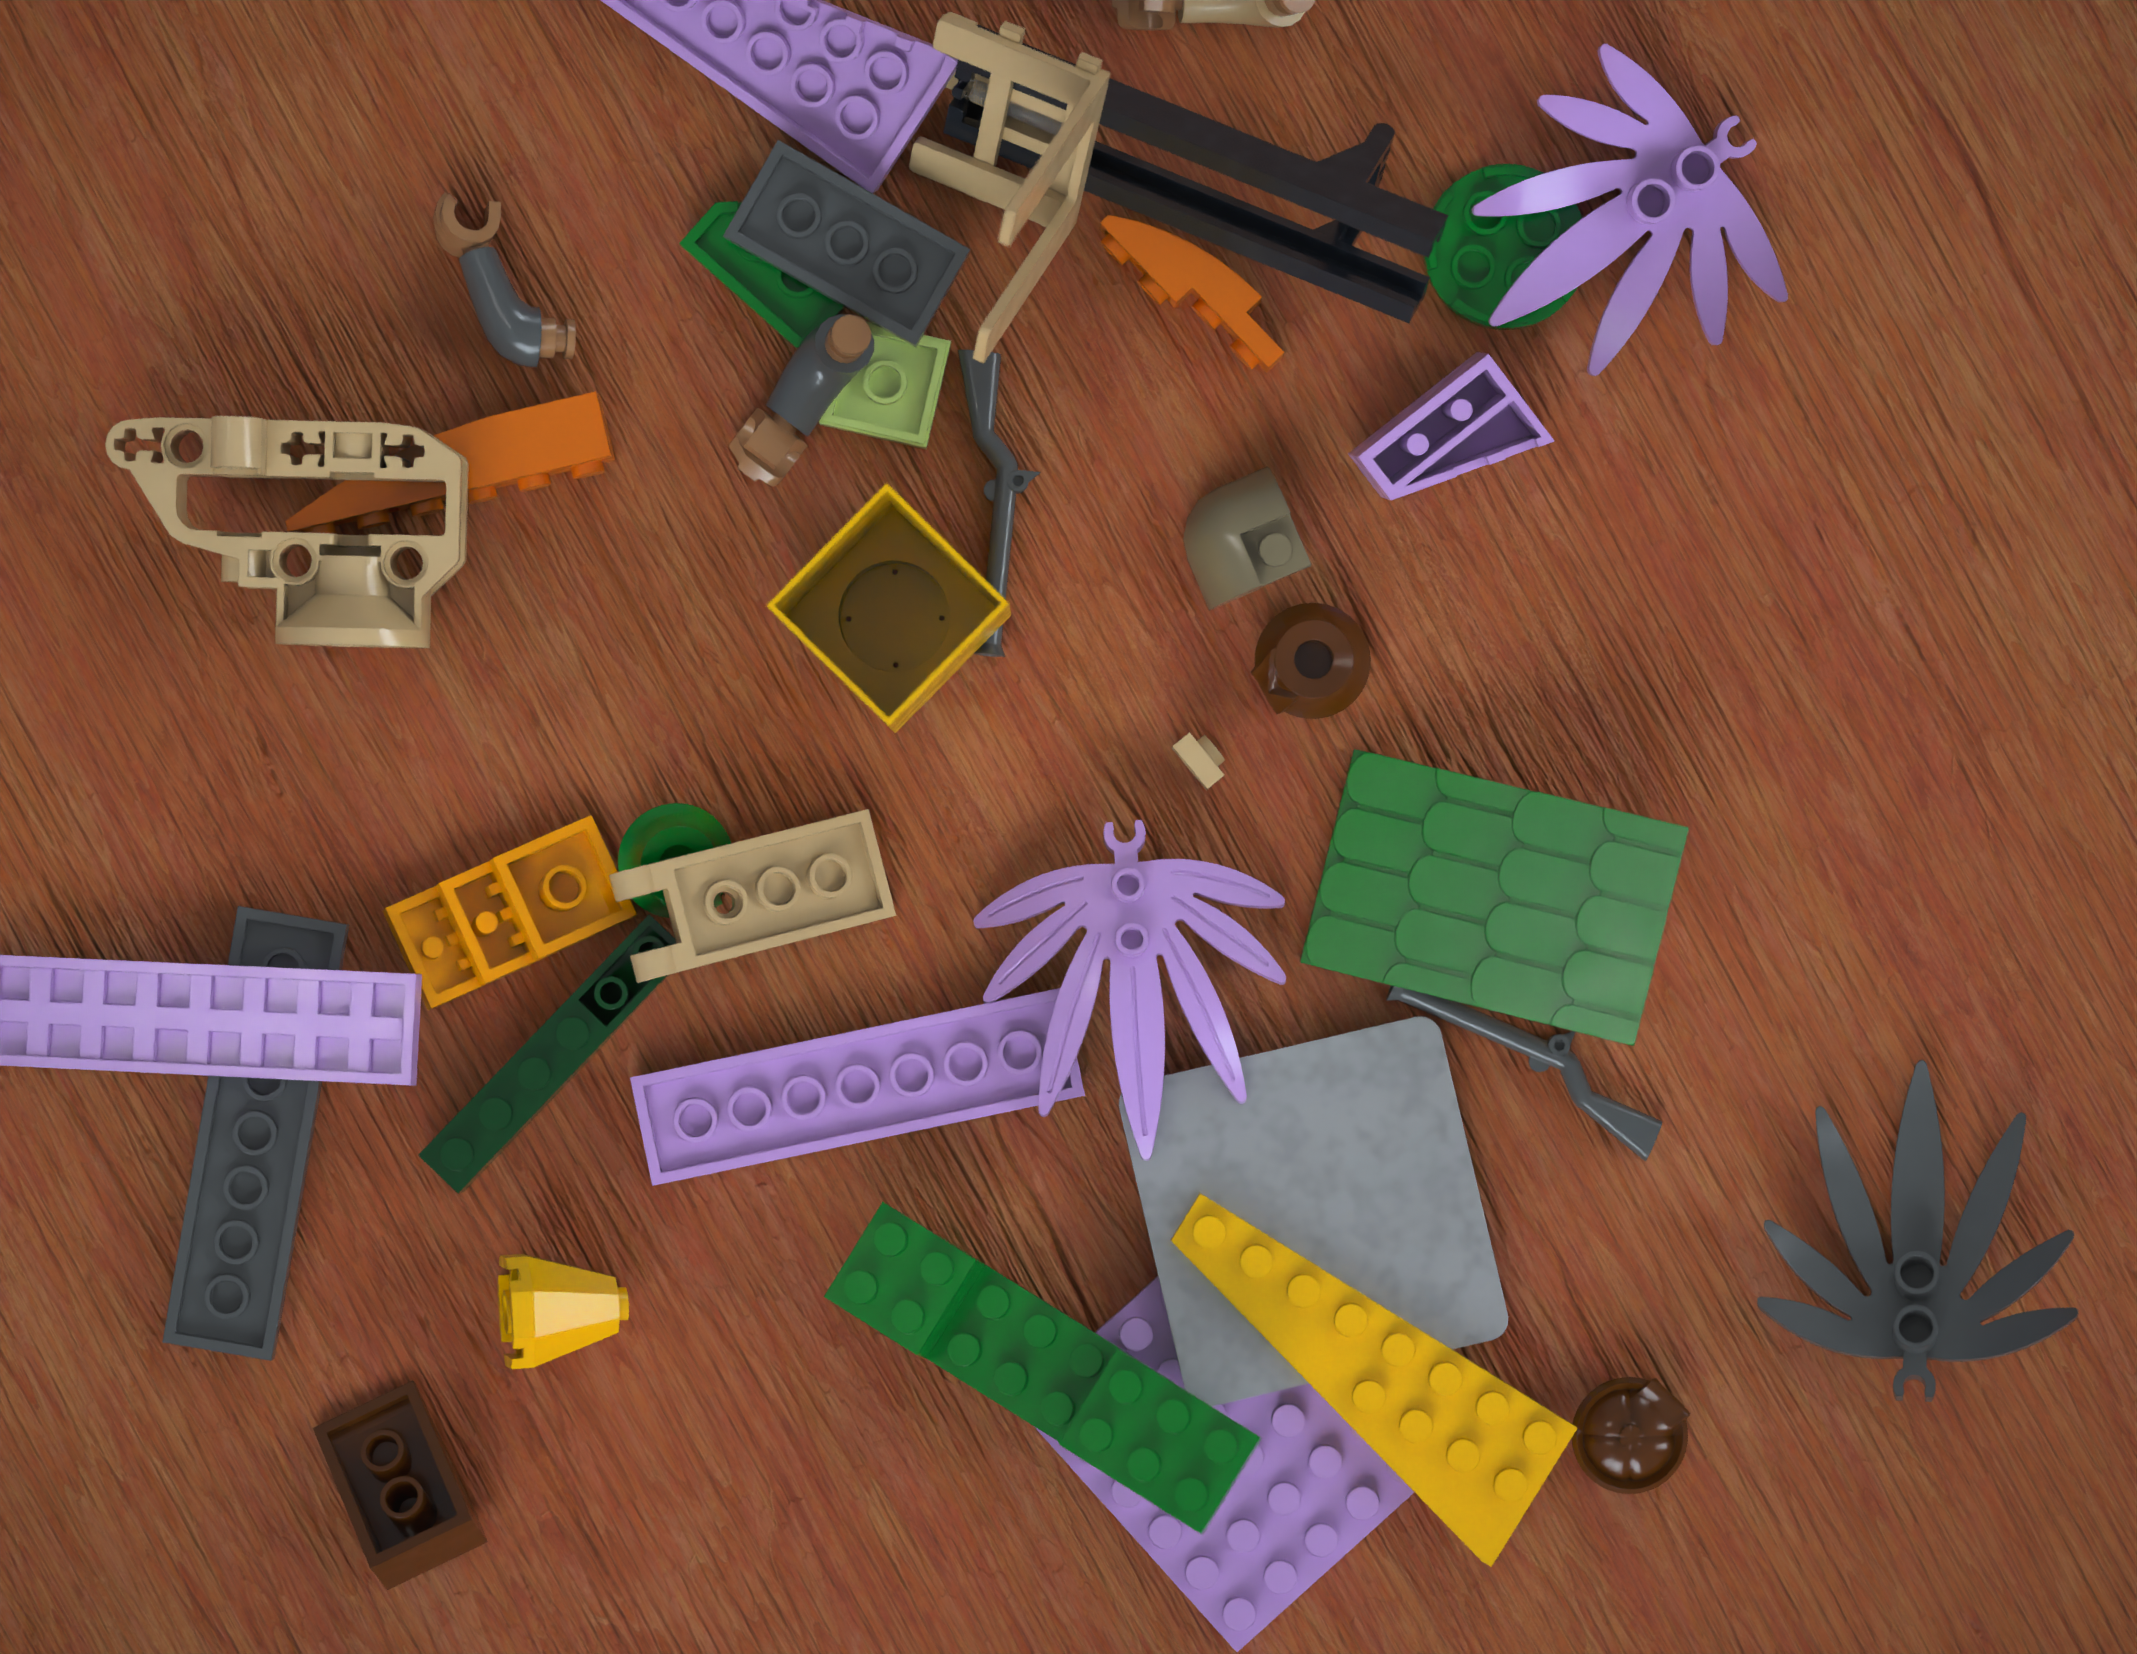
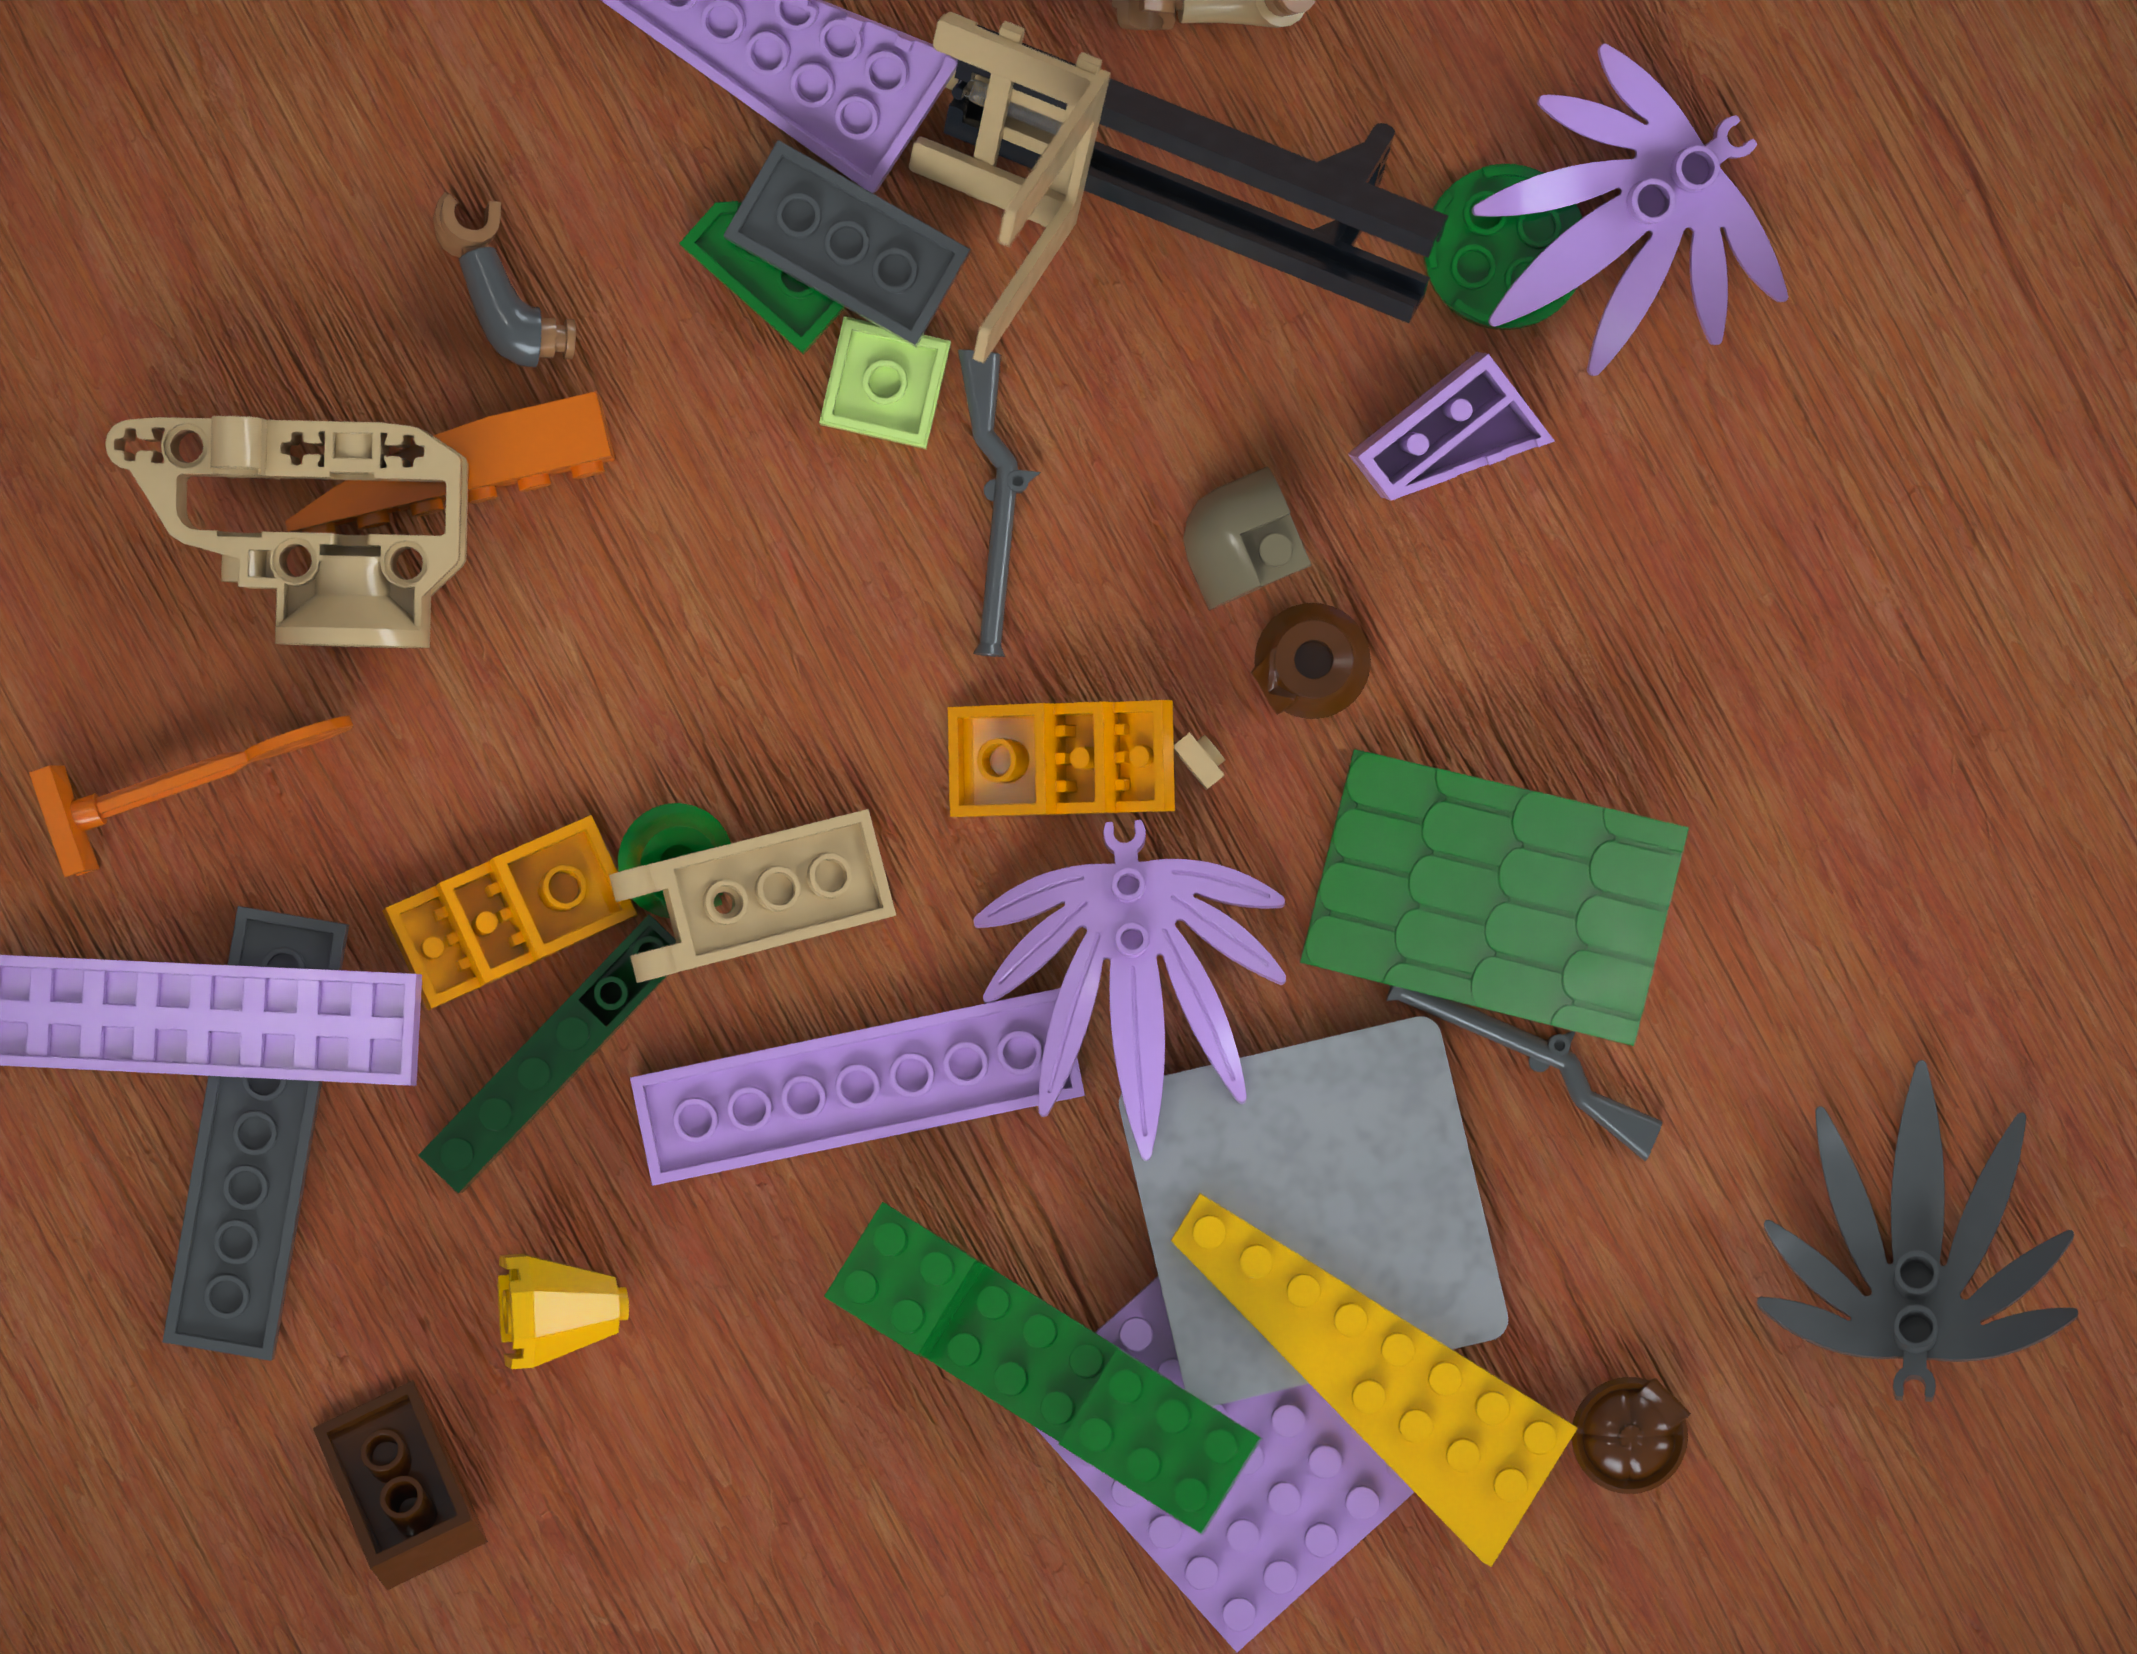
(71, 818): none -> orange piece
(803, 393): piece -> none
(890, 613): yellow container -> none
(1061, 758): none -> light orange slope
(1178, 268): orange slope -> none

